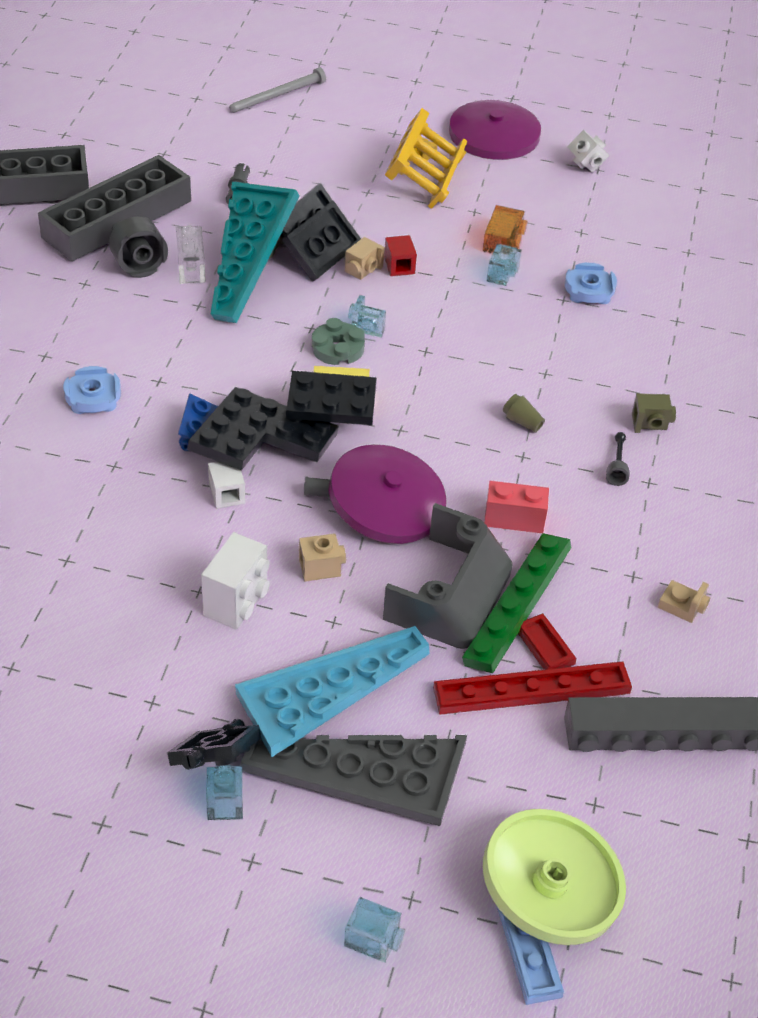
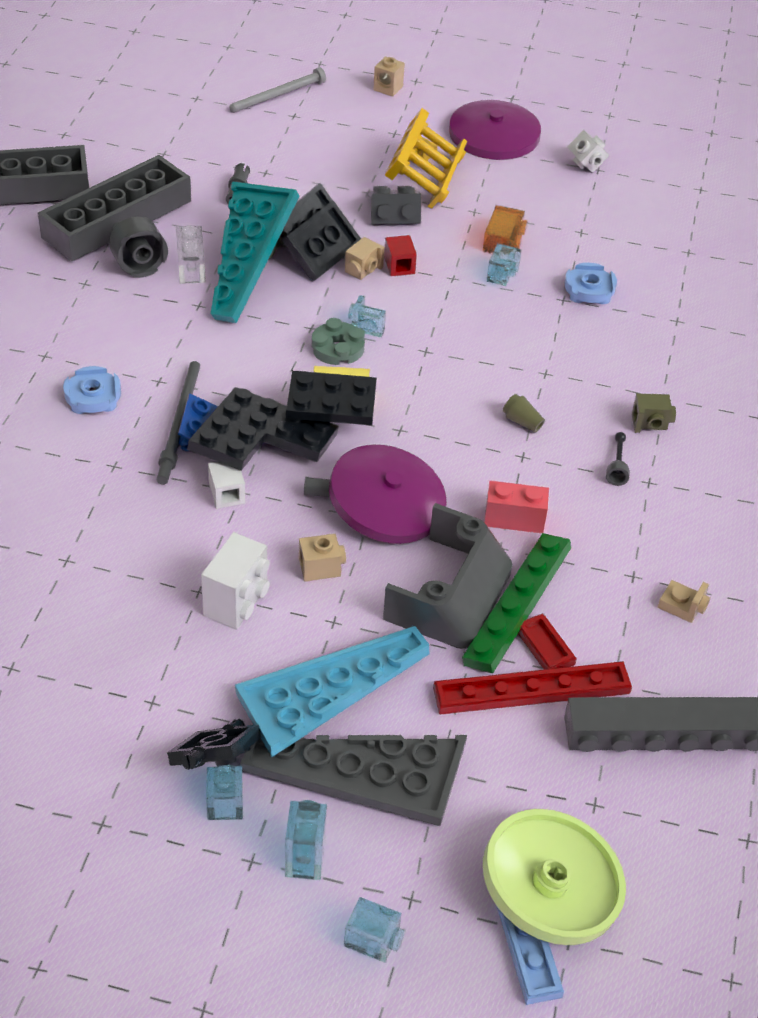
(168, 456): none -> dark grey bar
(305, 839): none -> clear light blue brick
(389, 76): none -> tan brick
(395, 206): none -> dark grey bracket

